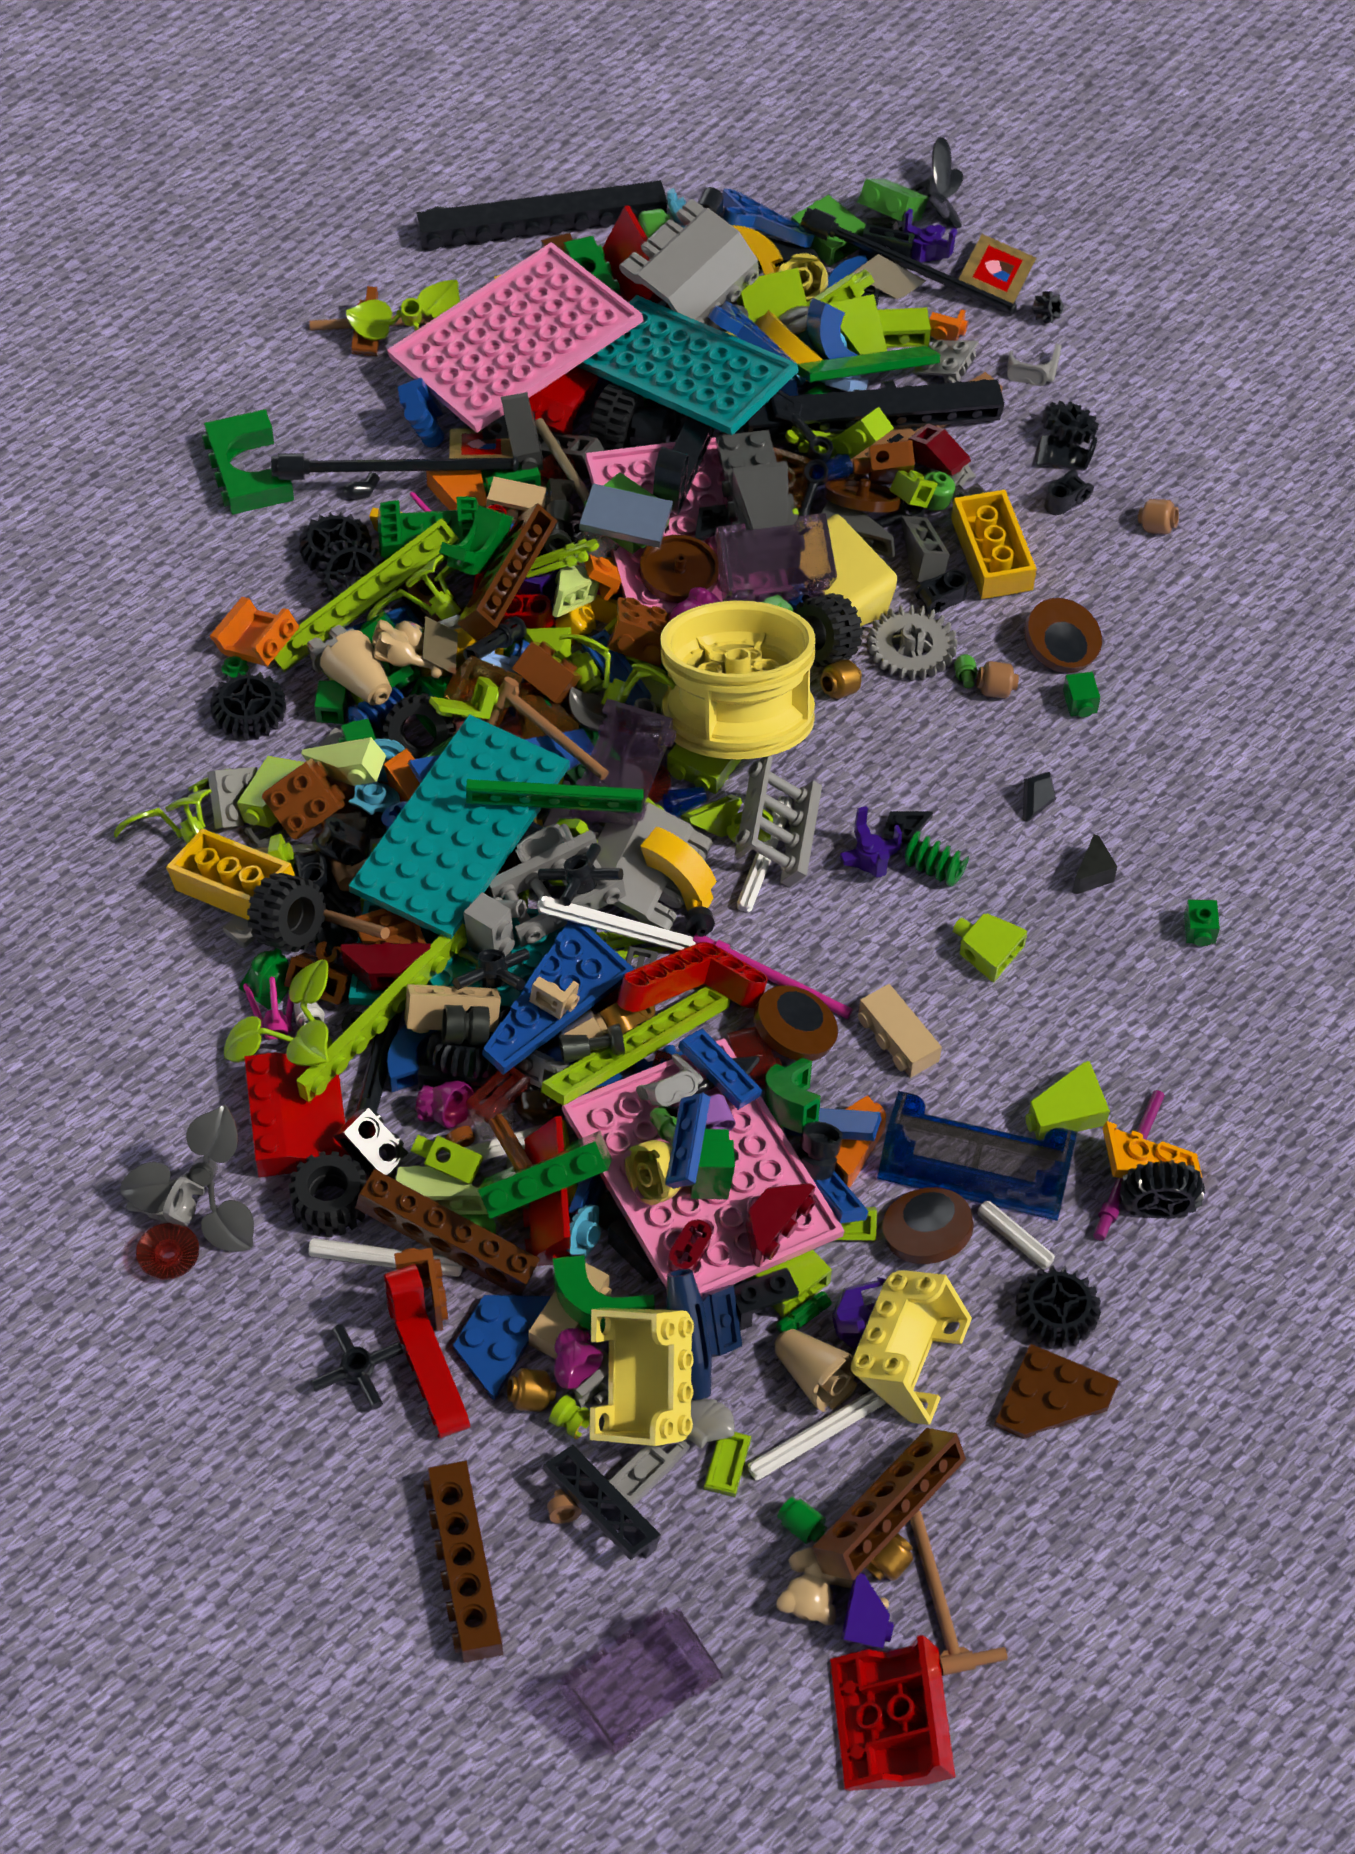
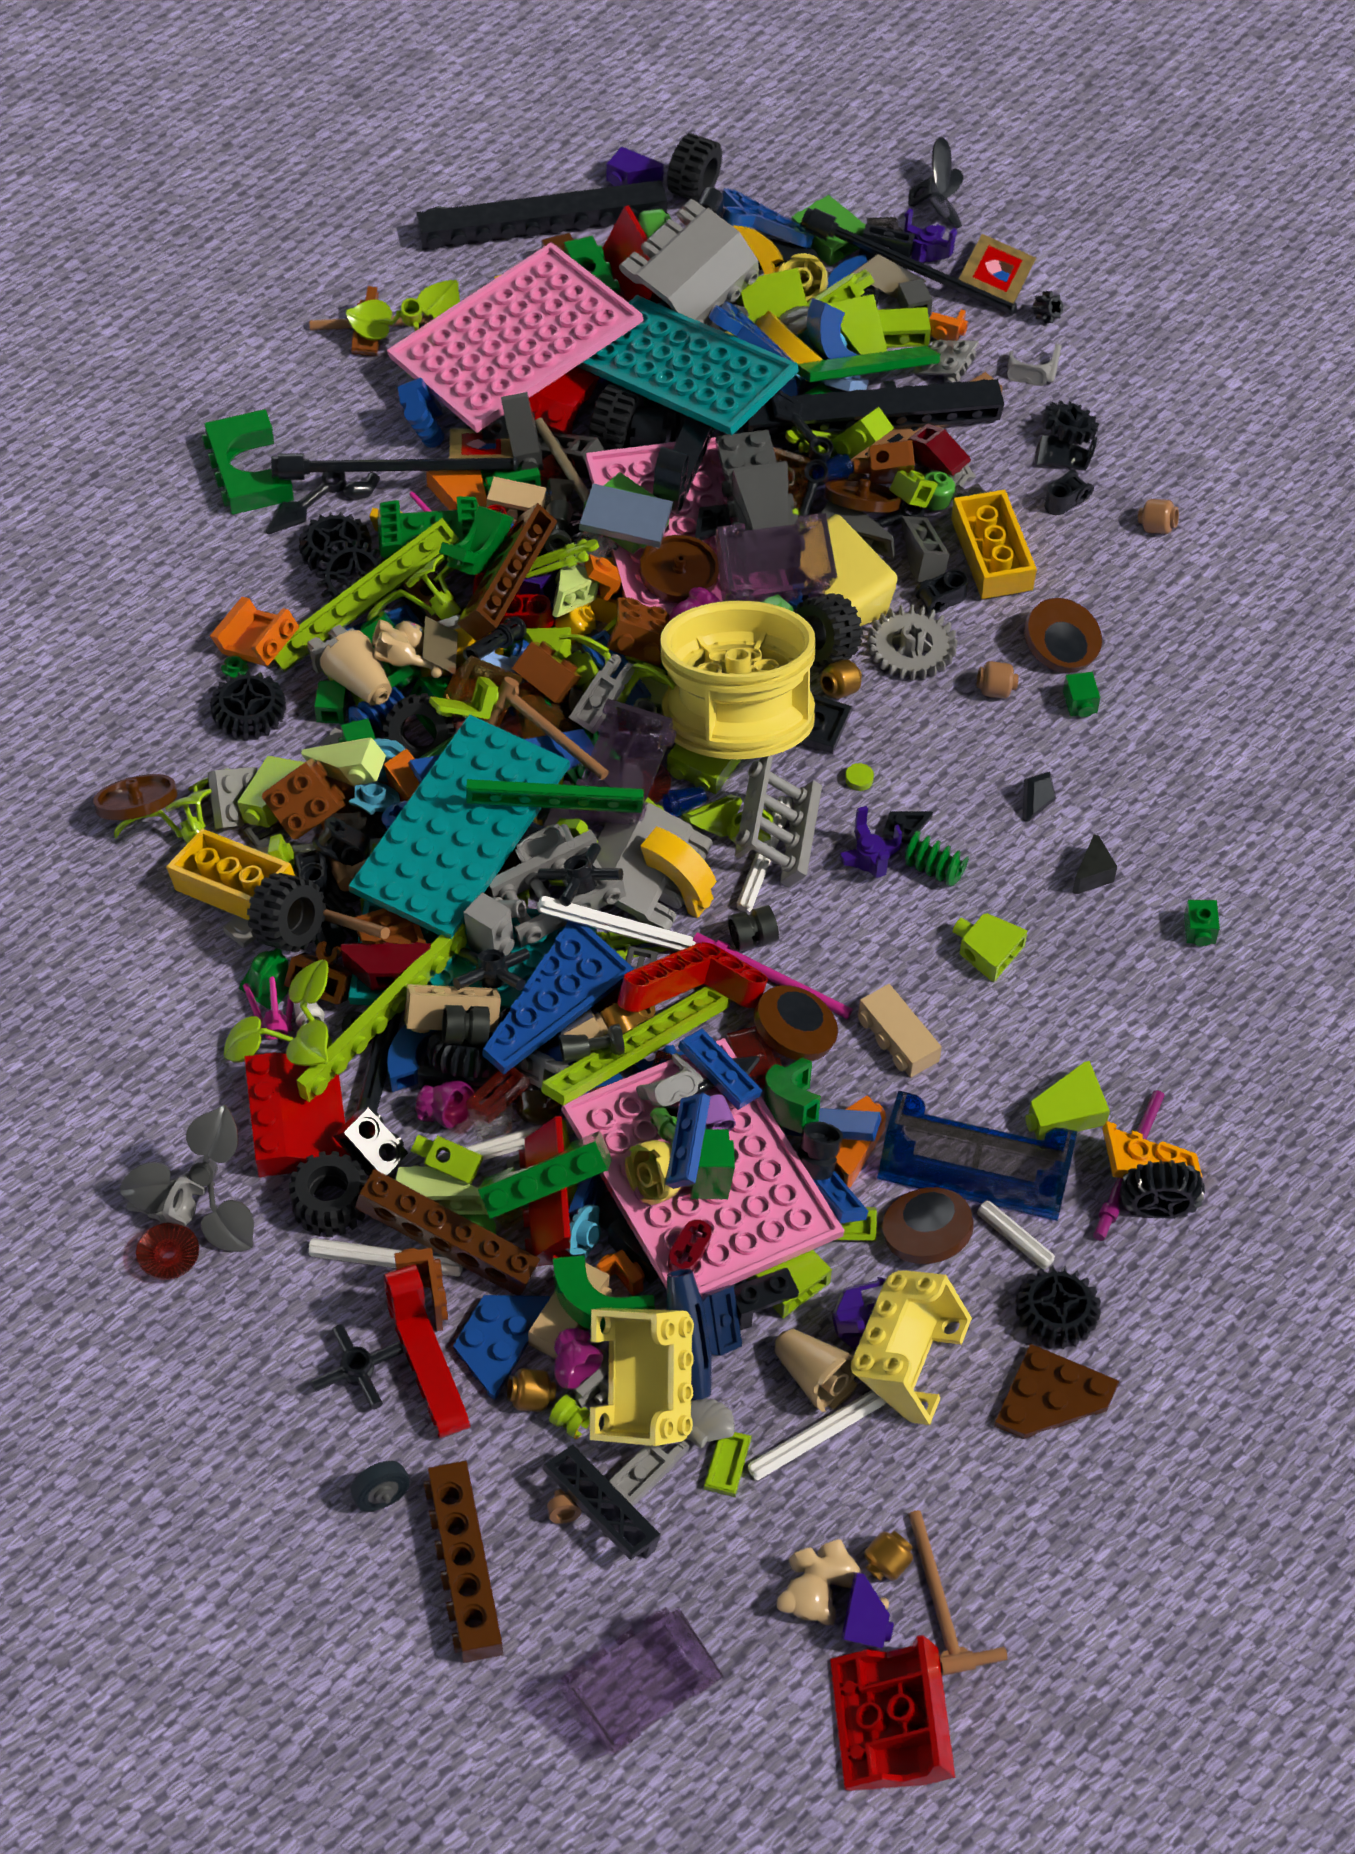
(135, 797): none -> reddish brown piece
(295, 512): none -> black piece
(379, 1486): none -> black wheel
(462, 1136): dark orange tile -> none
(509, 1142): dark orange axle -> none
(553, 999): tan bracket -> none
(589, 709): none -> light grey hinge
(628, 1272): none -> orange bracket
(631, 168): none -> dark purple slope
(675, 204): medium azure animal -> none
(694, 166): none -> black tyre
(699, 921): black tile -> none
(752, 928): none -> pearl dark grey wheel
(775, 1217): dark red slope -> none
(802, 1520): green brick -> none
(805, 1312): green axle -> none
(828, 724): none -> black plate
(859, 777): none -> lime tile
(889, 1504): reddish brown brick -> none
(892, 199): bright green brick -> none
(914, 295): none -> dark grey brick
(967, 667): bright green cylinder -> none

